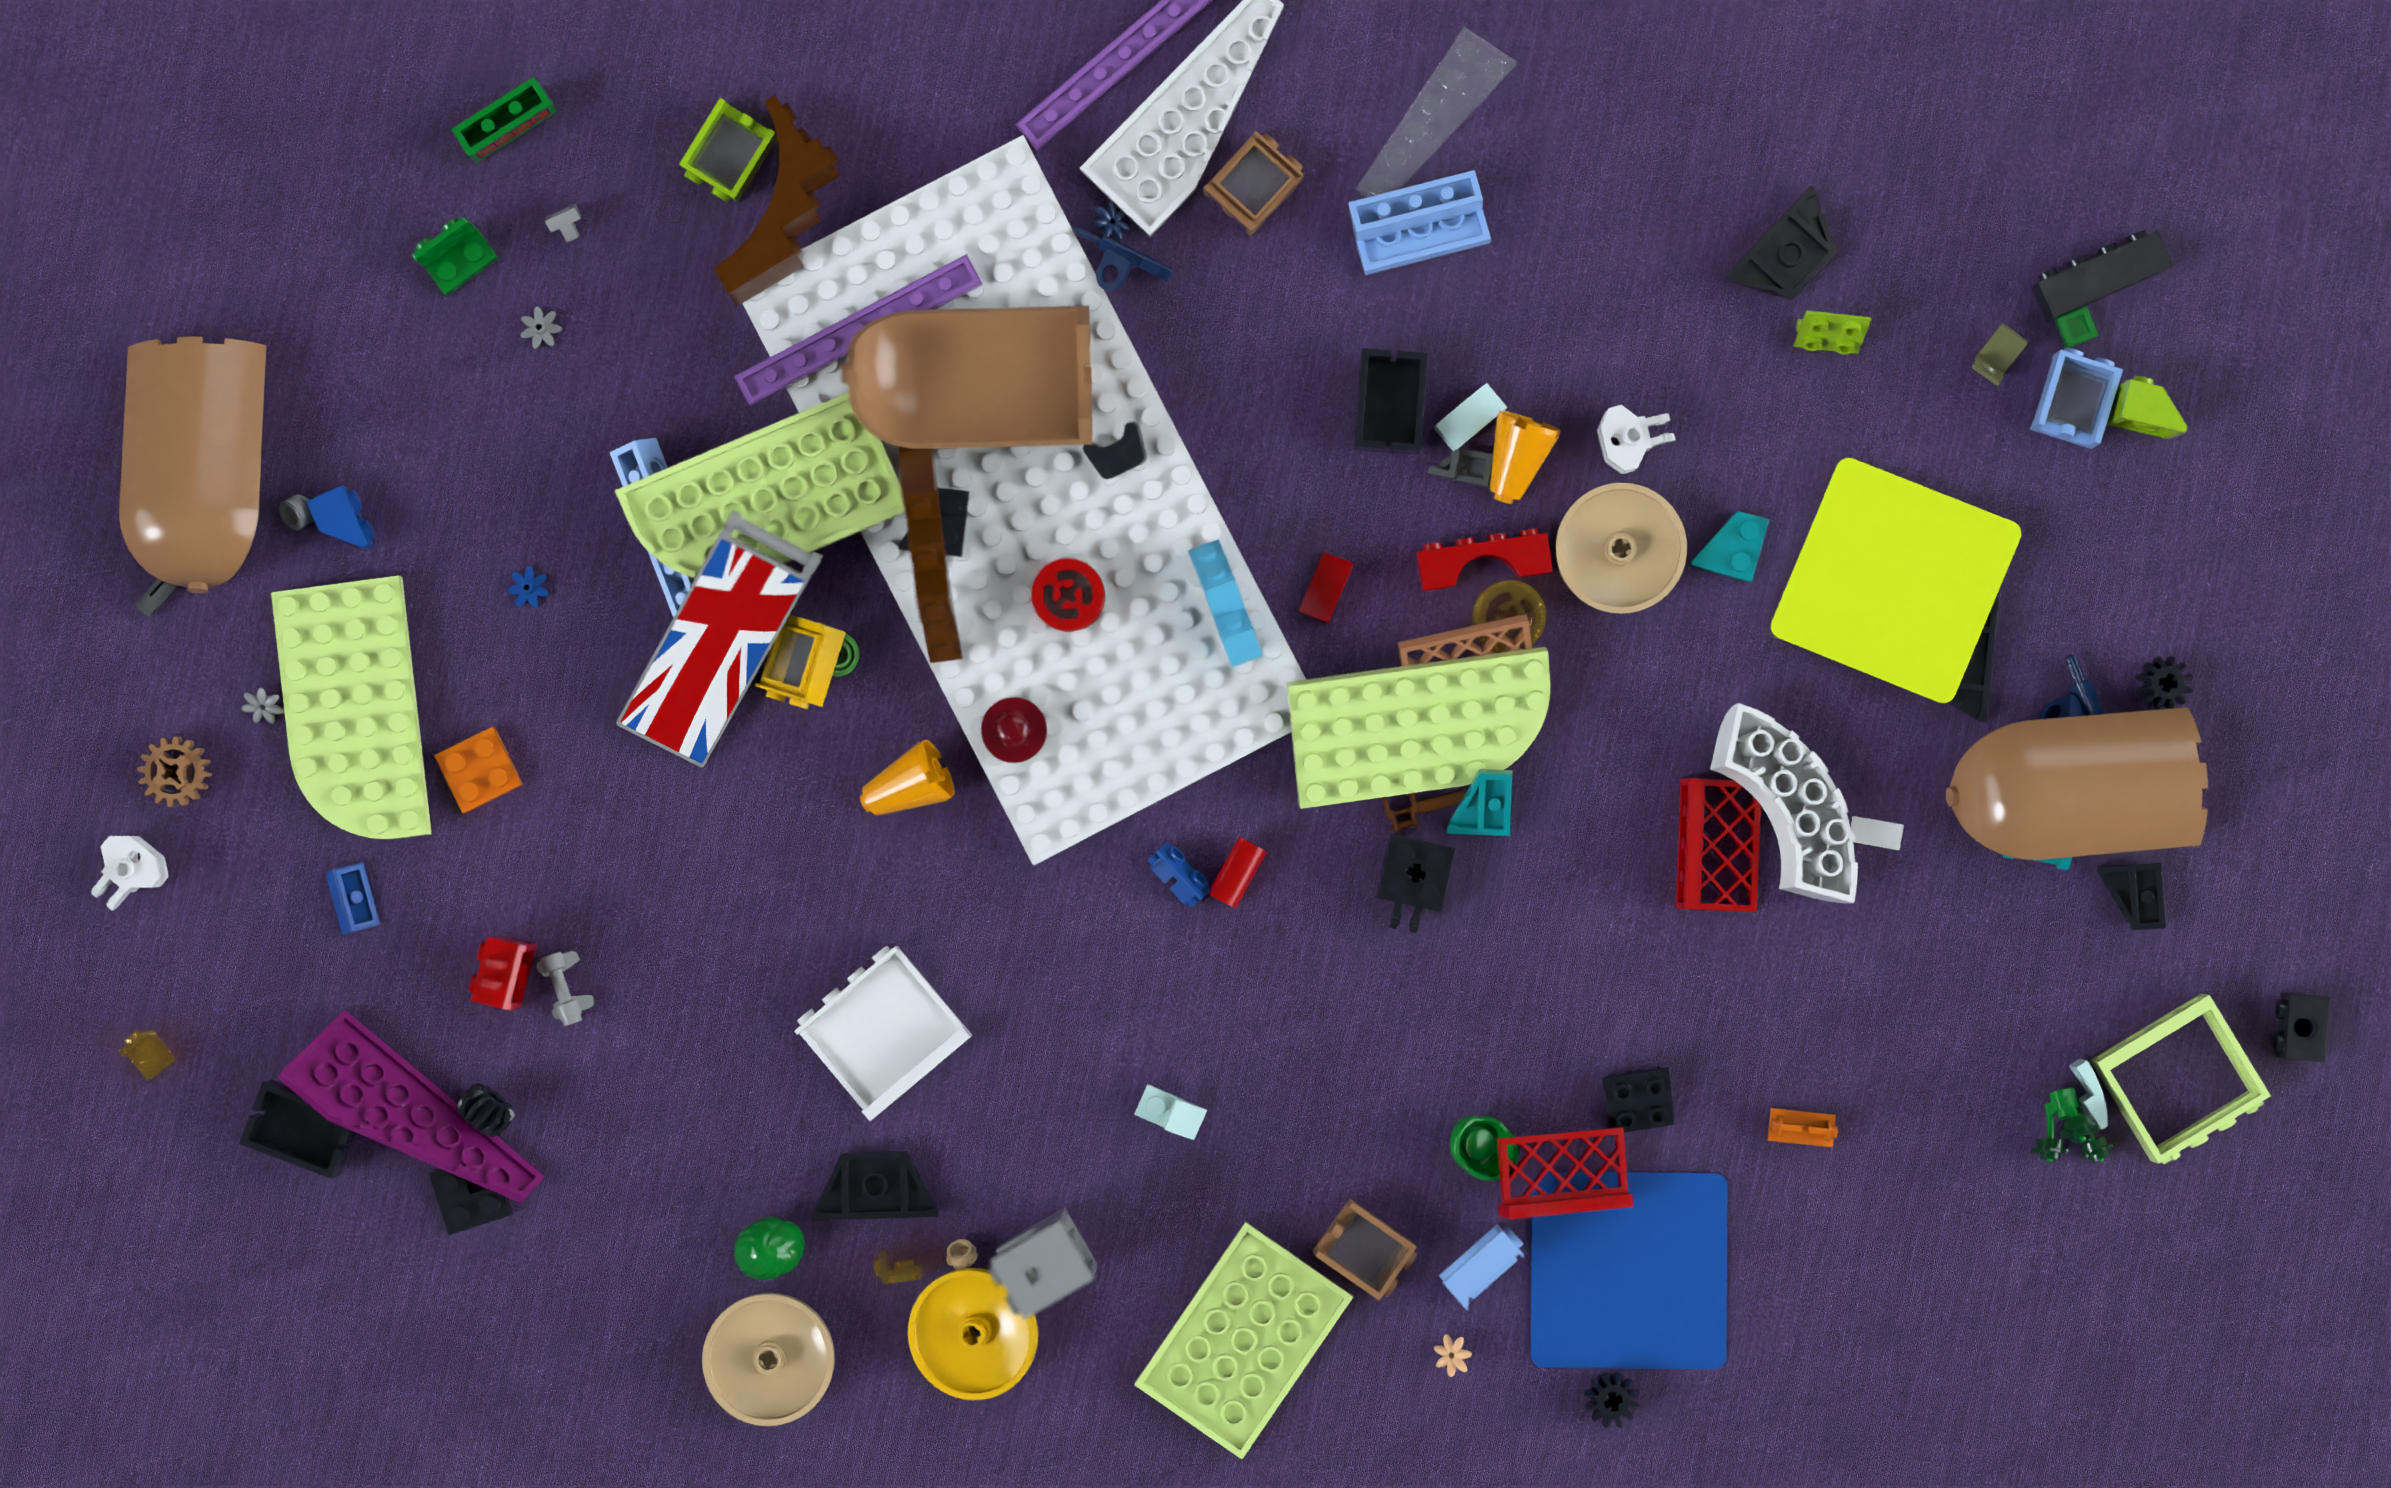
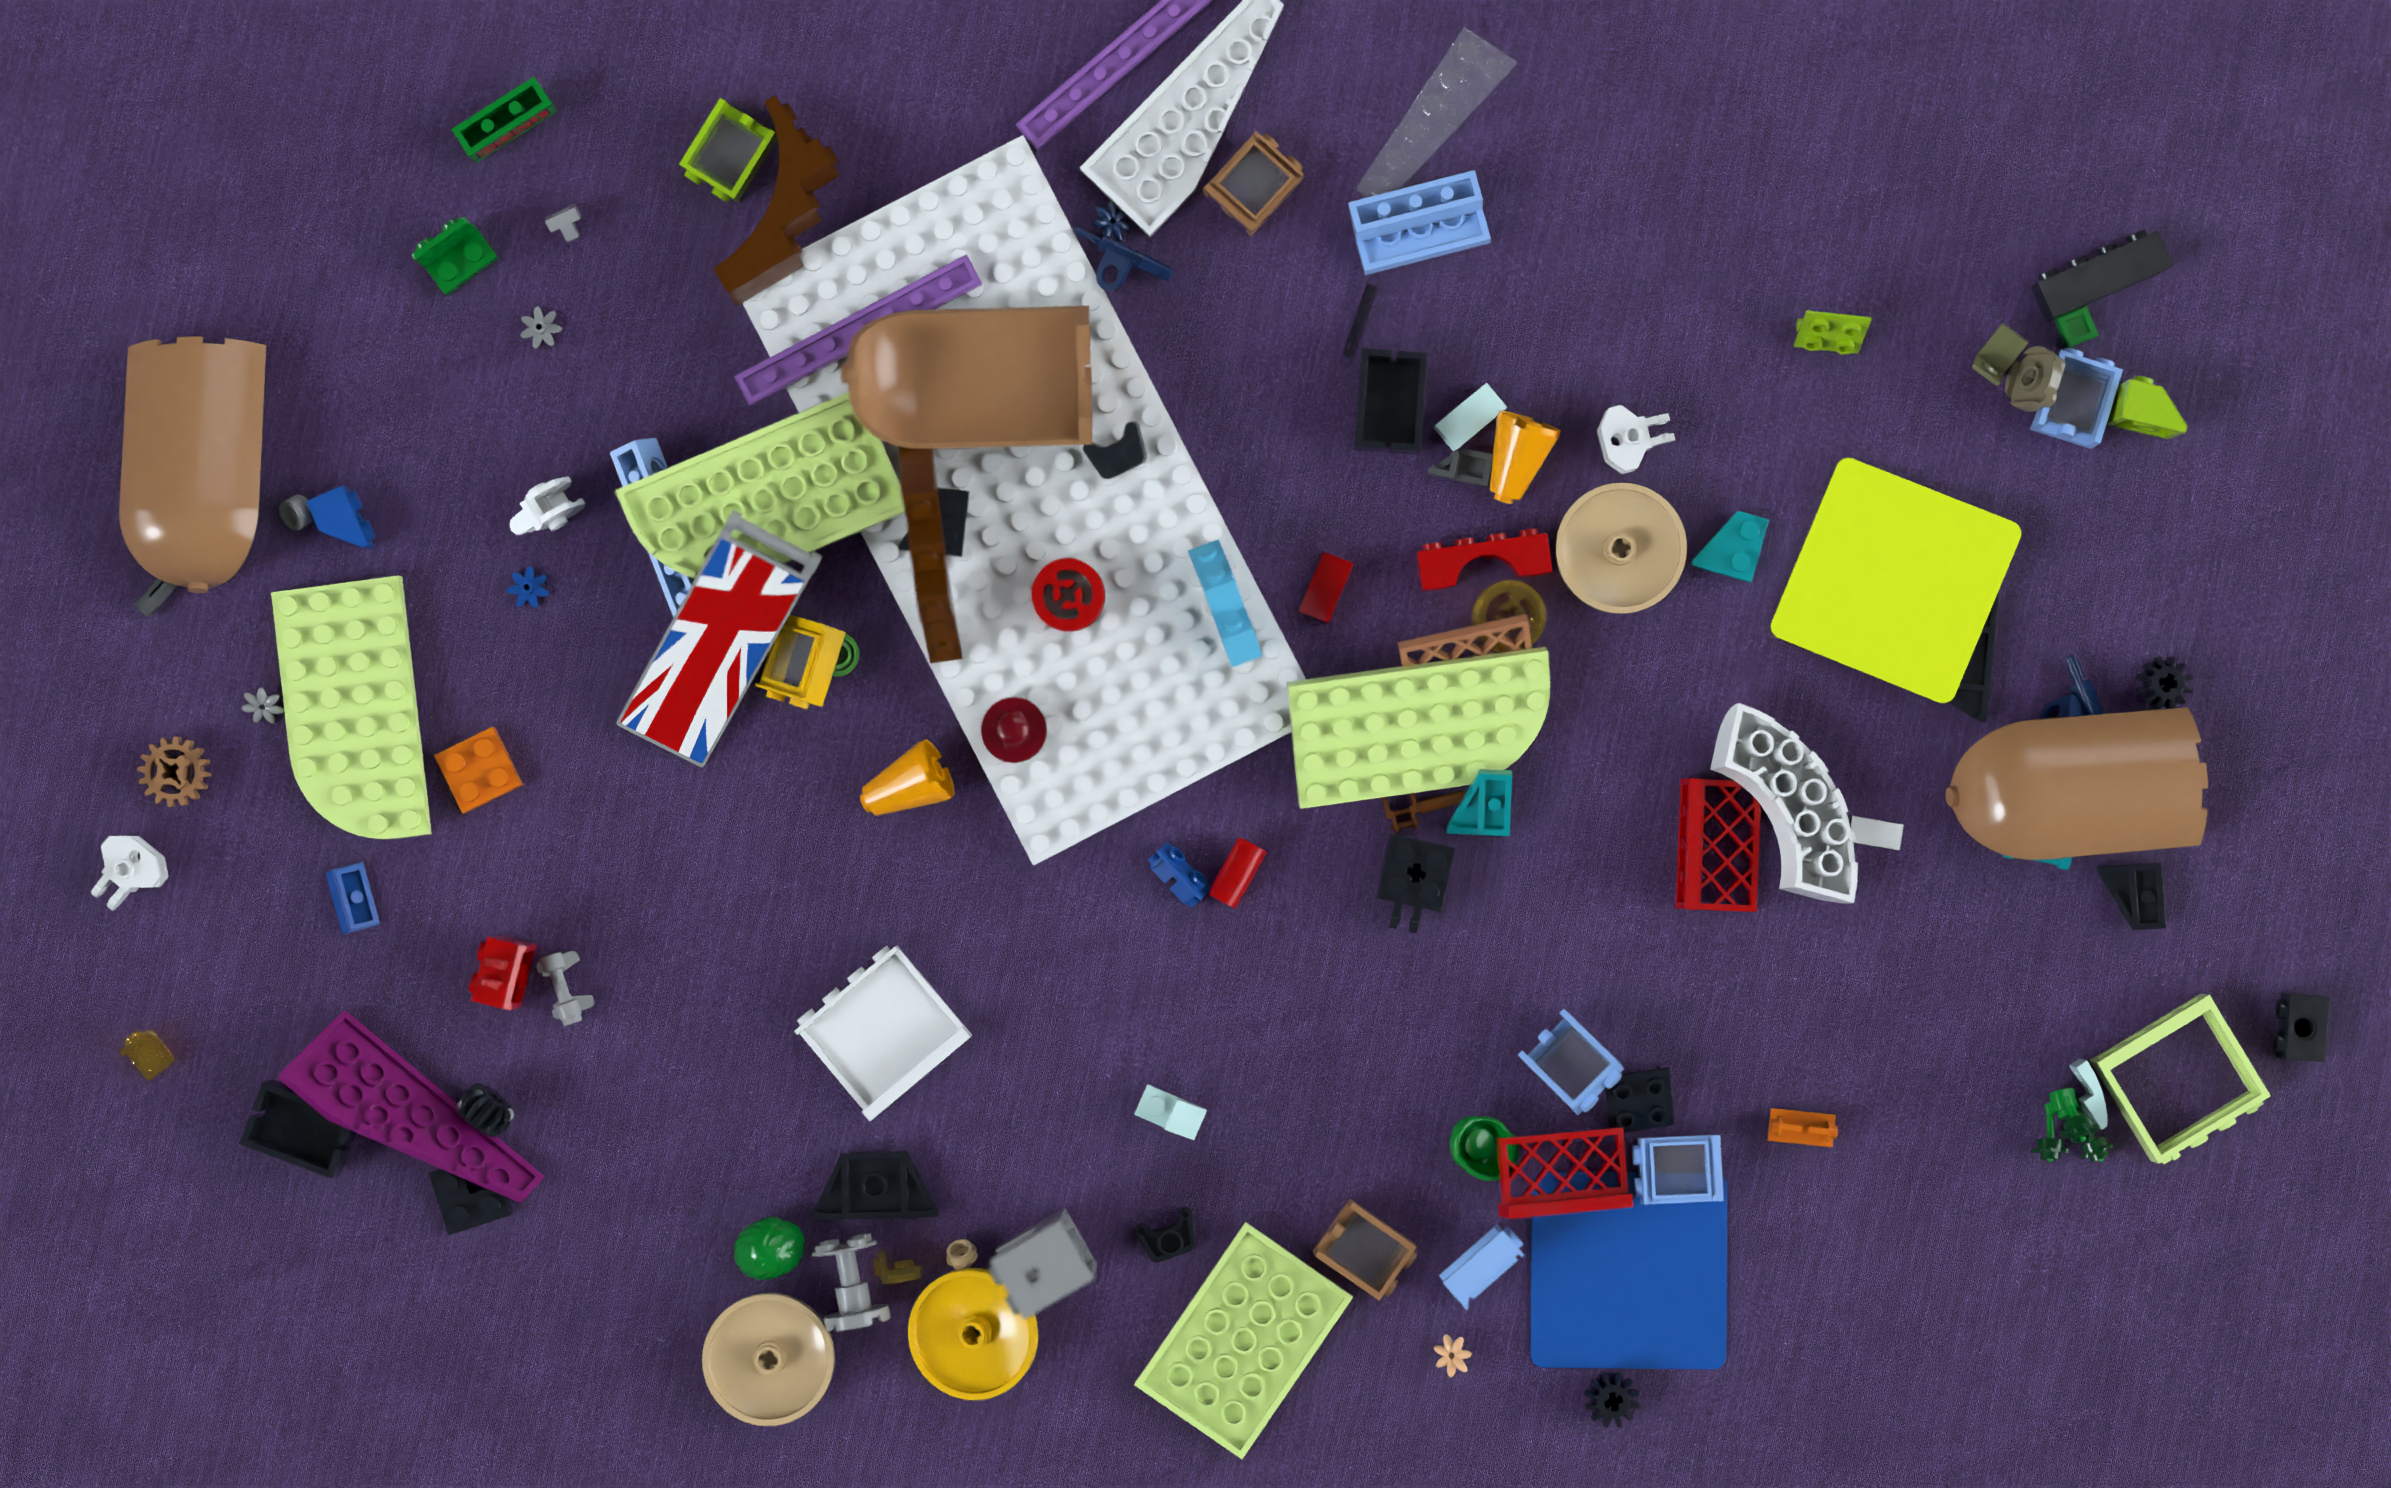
(546, 507): none -> white hinge
(852, 1295): none -> light grey piece
(1170, 1240): none -> black piece
(1359, 318): none -> black piece
(1573, 1064): none -> window
(1678, 1169): none -> window
(1788, 251): black wing -> none
(2046, 371): none -> dark tan plate

